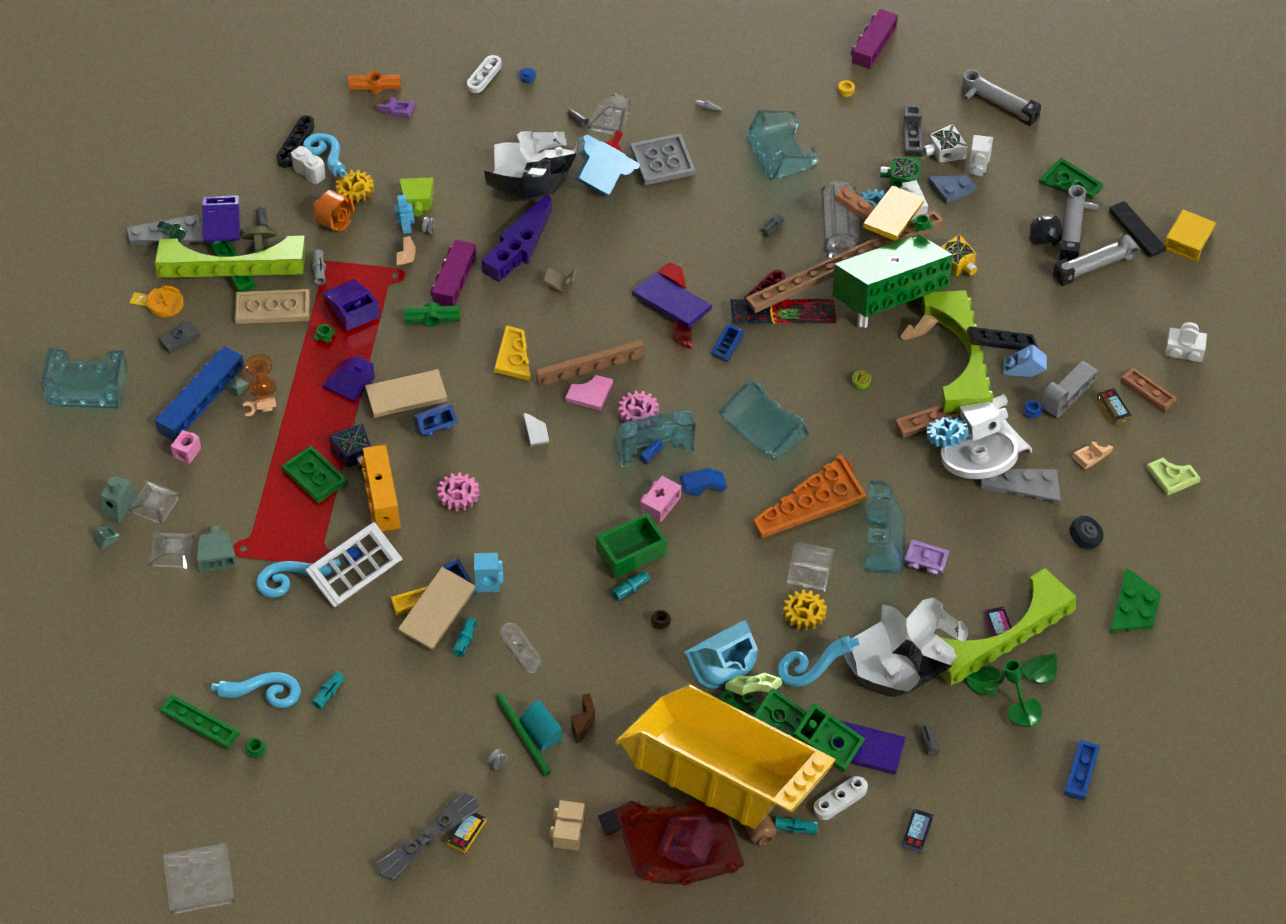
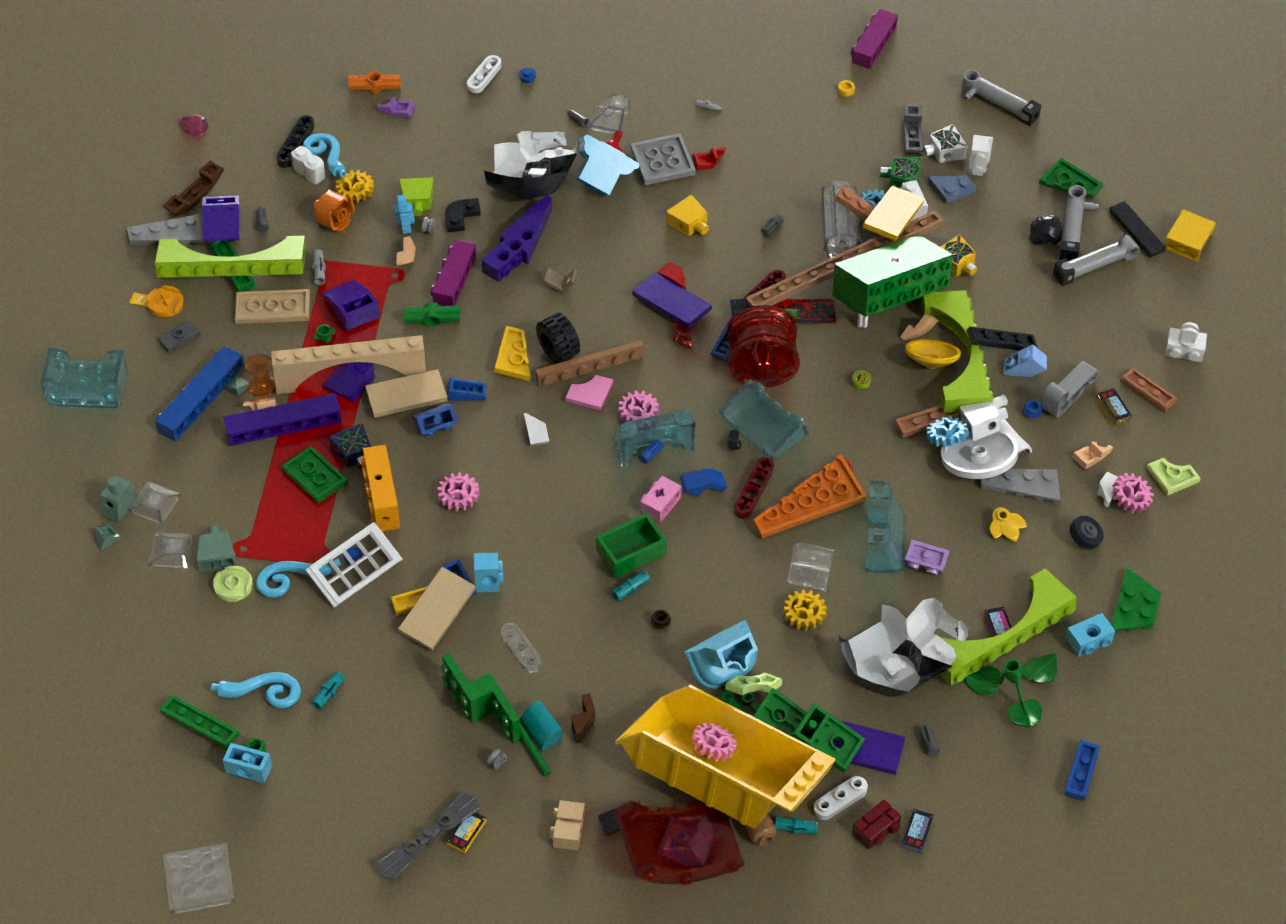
(174, 231): clear green piece -> none
(186, 447): bright pink brick -> none
(194, 125): none -> clear pink rock
(196, 191): none -> reddish brown slope
(233, 583): none -> yellowish green tile
(247, 763): none -> medium azure brick
(257, 234): olive tile -> none
(282, 419): none -> dark purple brick
(296, 365): none -> tan arch
(456, 393): none -> blue slope
(458, 210): none -> black plate
(464, 637): teal pin -> none
(481, 698): none -> green bracket
(558, 338): none -> black tyre
(688, 217): none -> yellow torso
(708, 160): none -> red slope
(713, 741): none -> bright pink gear
(733, 442): none -> black arm
(756, 488): none -> dark red beam
(762, 329): none -> clear red wheel
(776, 146): clear light blue windscreen -> none
(834, 650): medium azure plant -> none
(877, 824): none -> dark red brick
(922, 223): green plate -> none
(932, 352): none -> yellow dish
(1006, 526): none -> yellow plate
(1079, 635): none -> medium azure brick
(1106, 487): none -> white slope
(1132, 493): none -> bright pink gear

